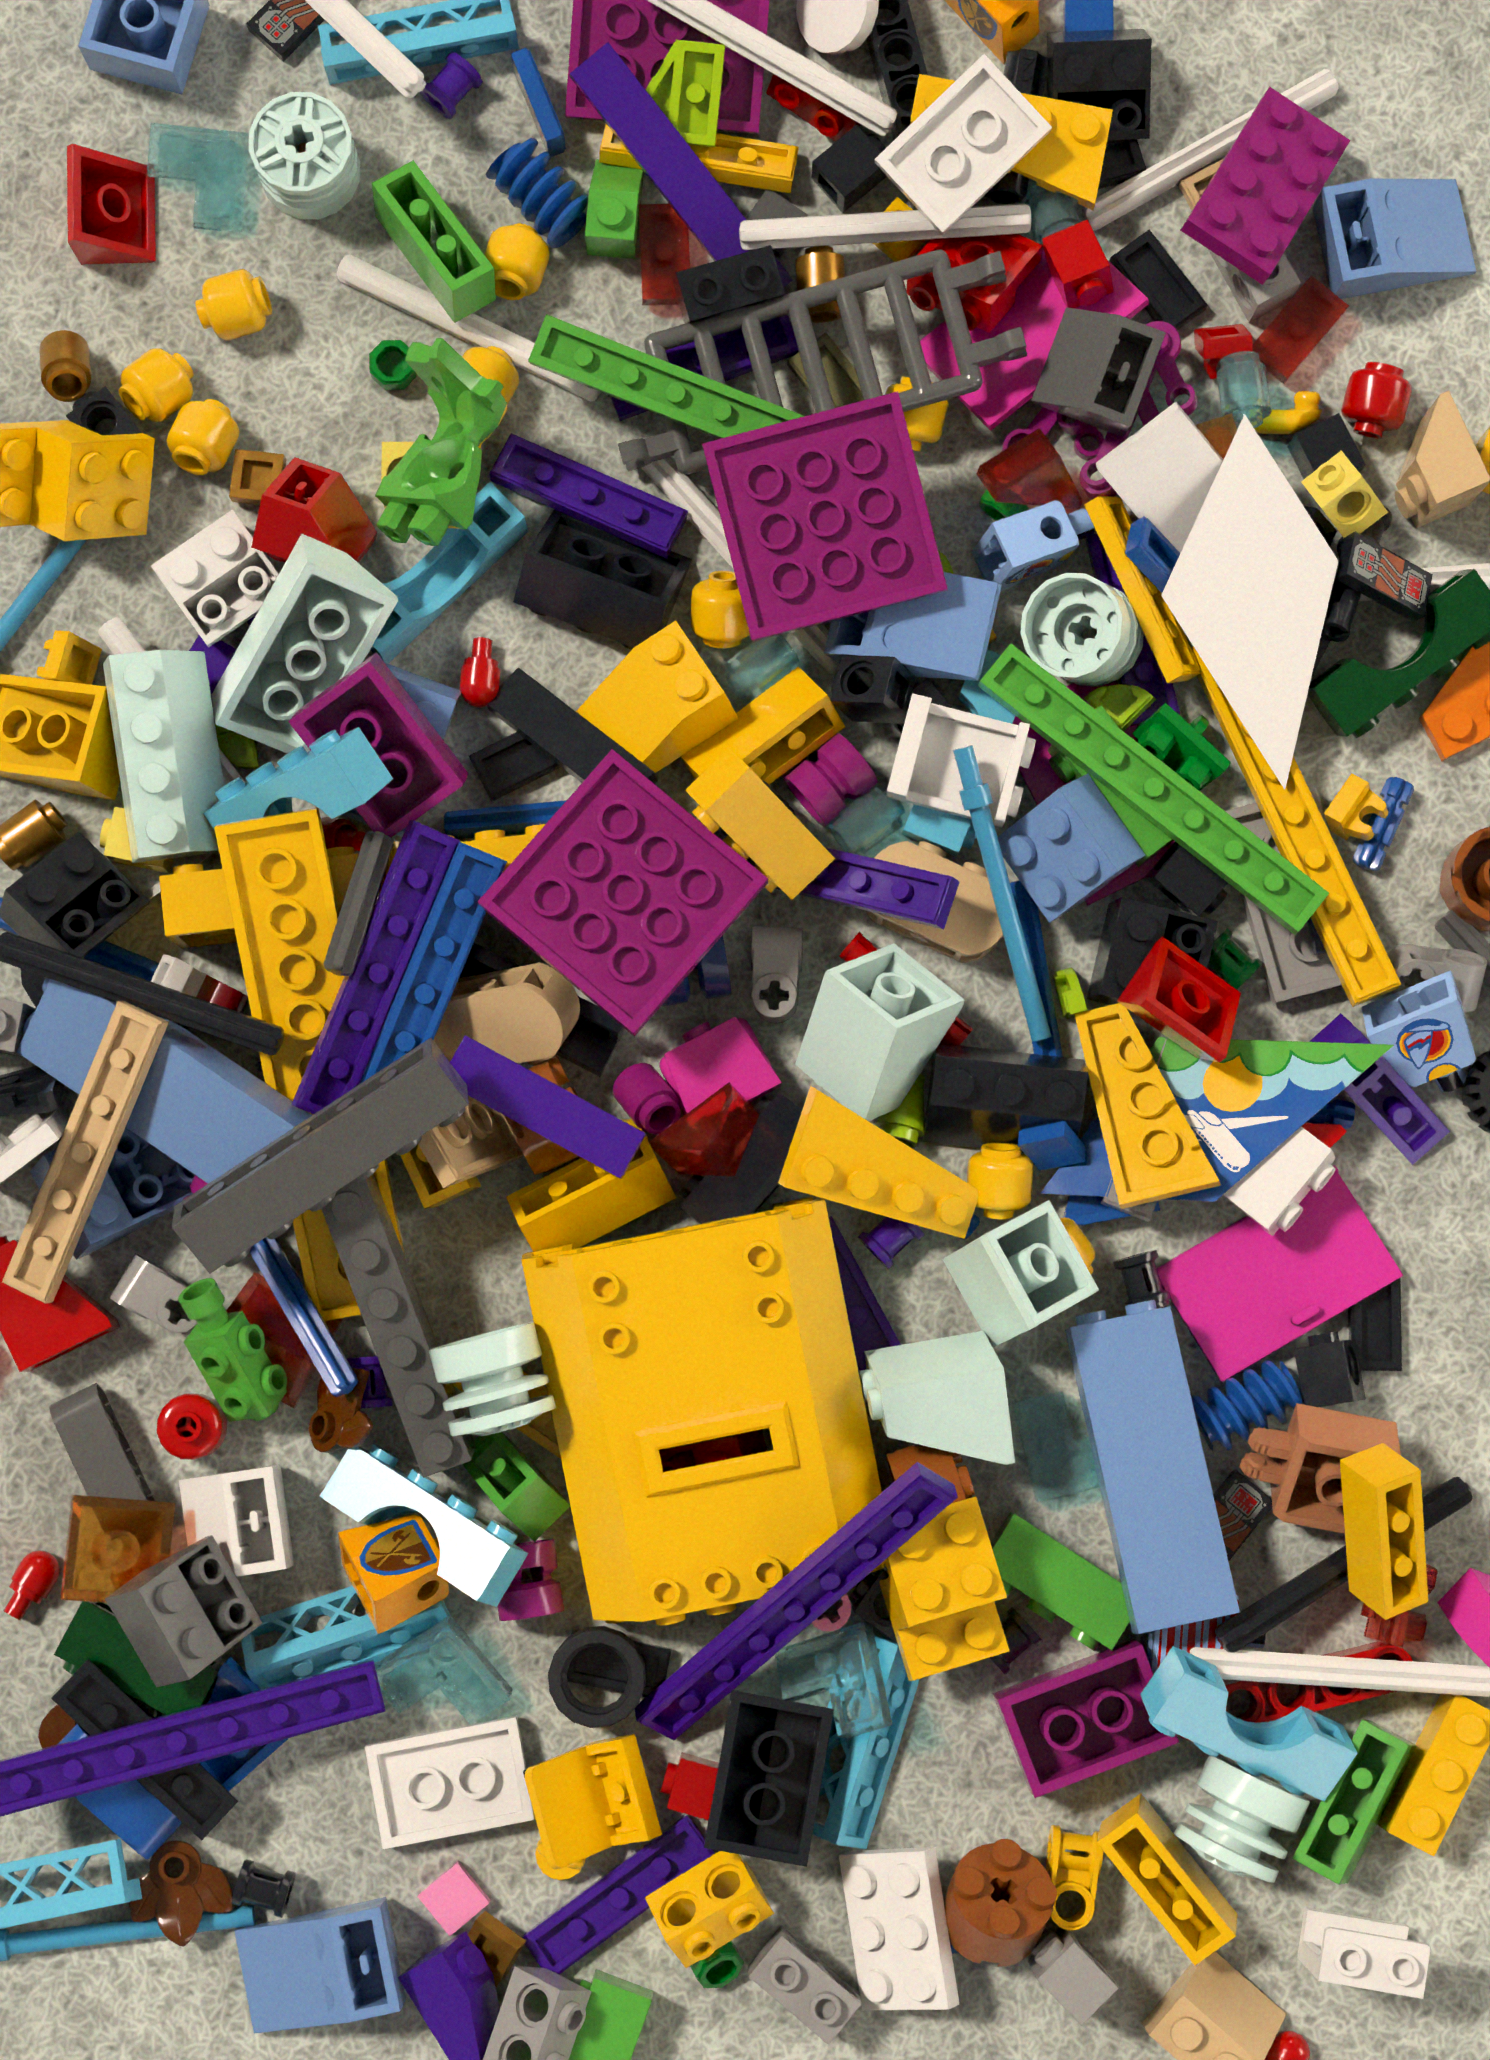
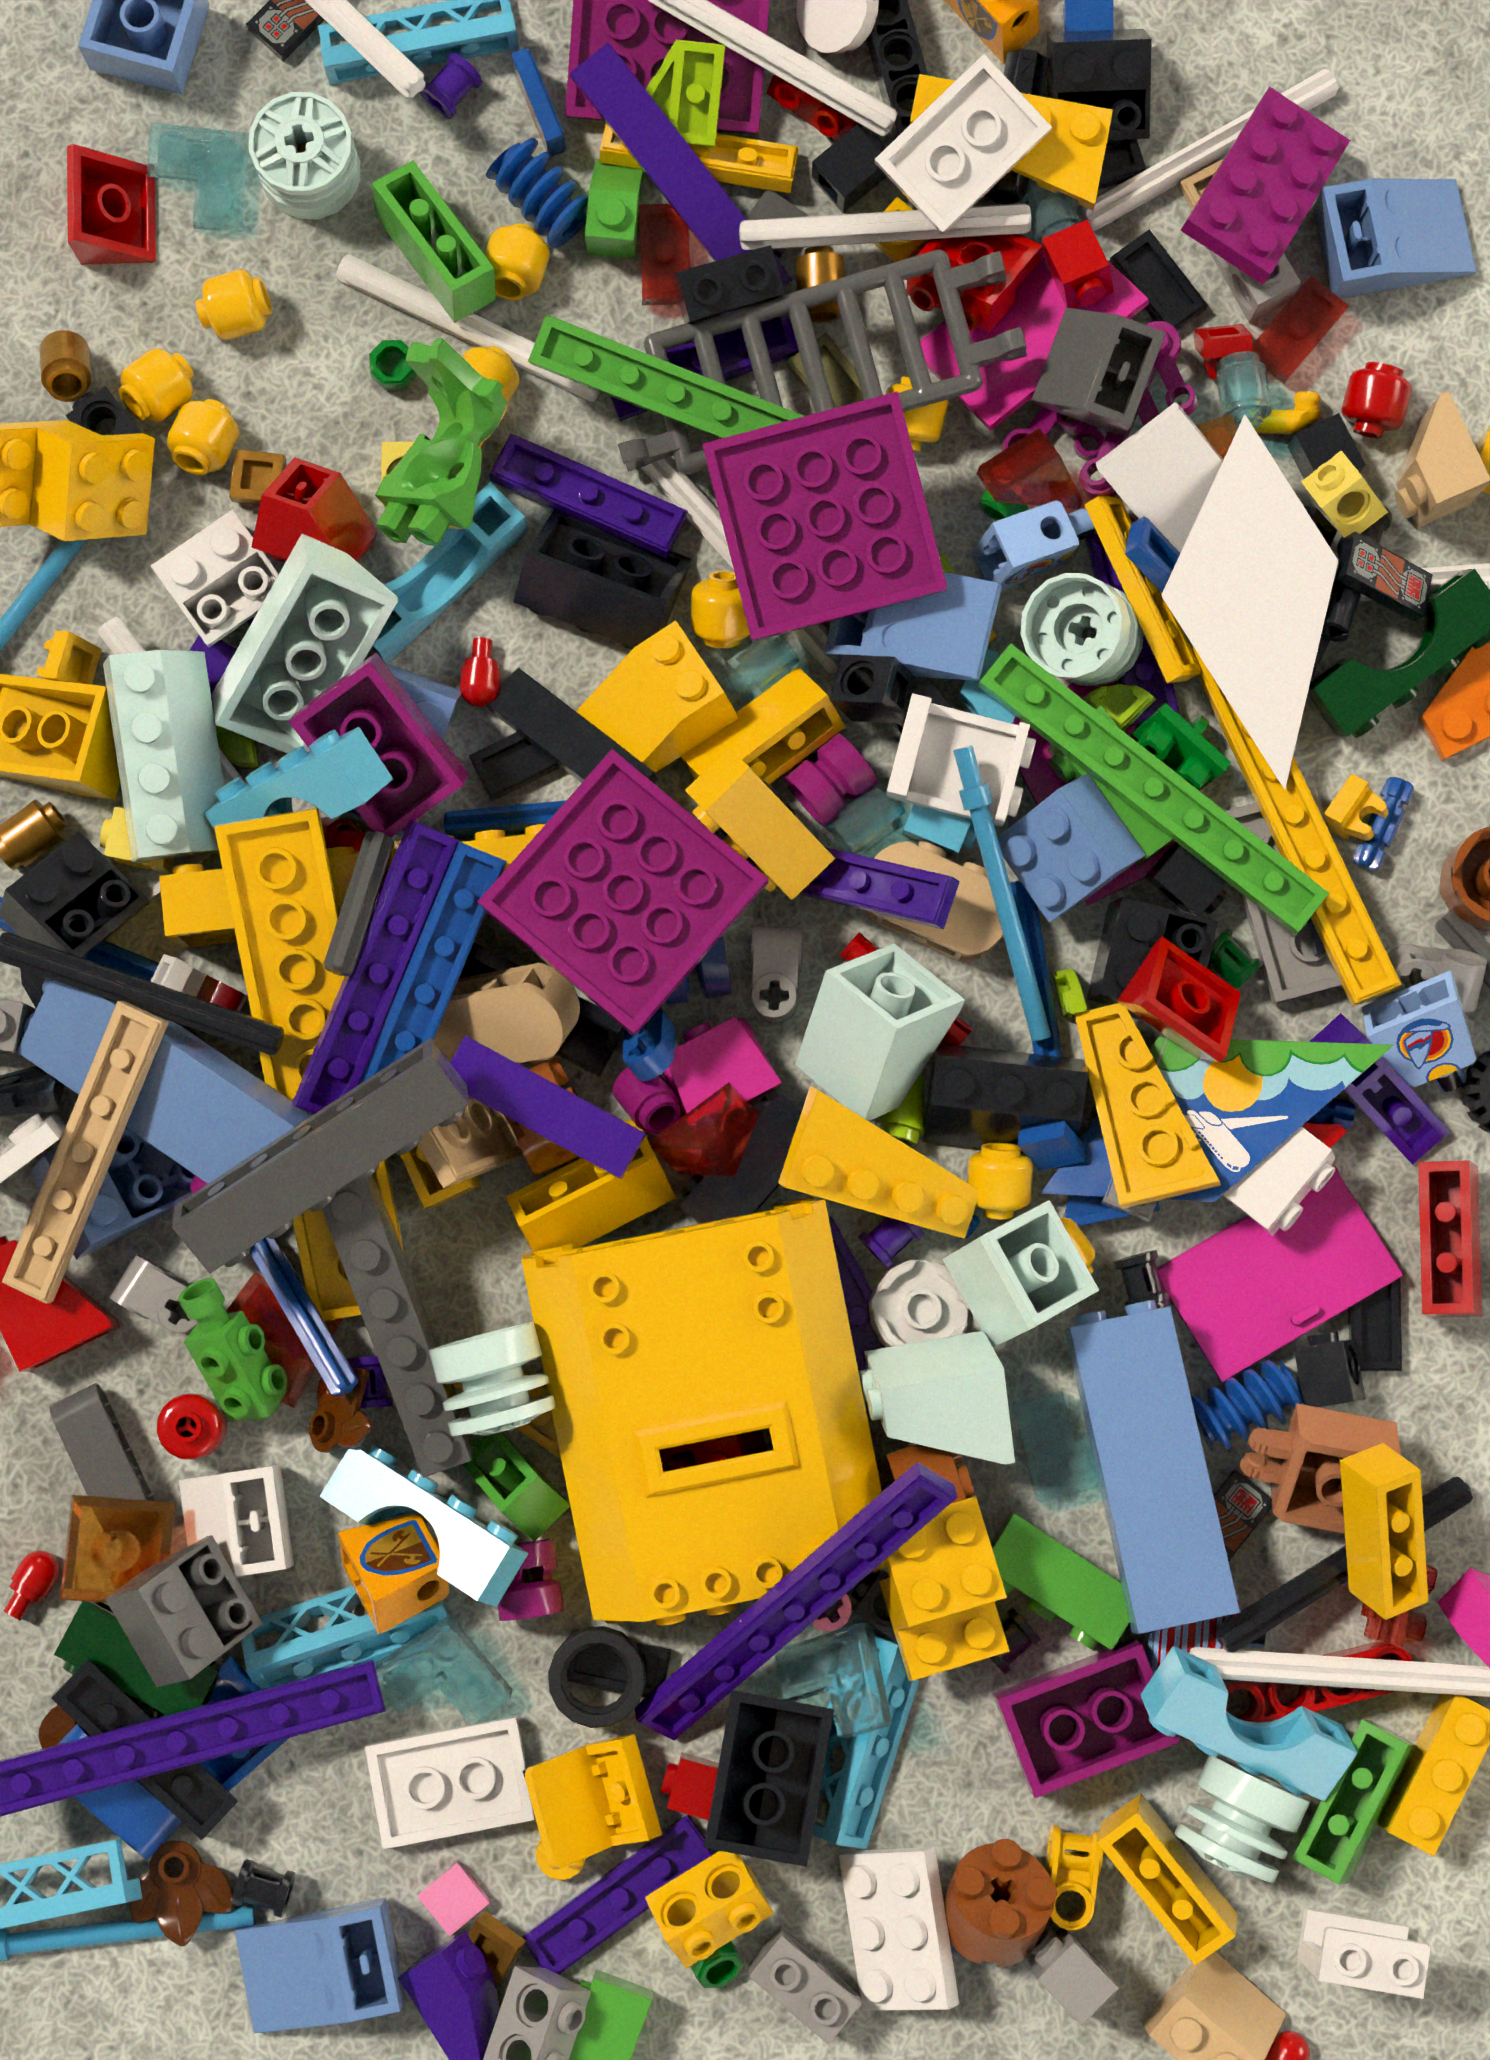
(652, 1047): none -> blue beam
(917, 1304): none -> white tile
(1450, 1239): none -> red brick

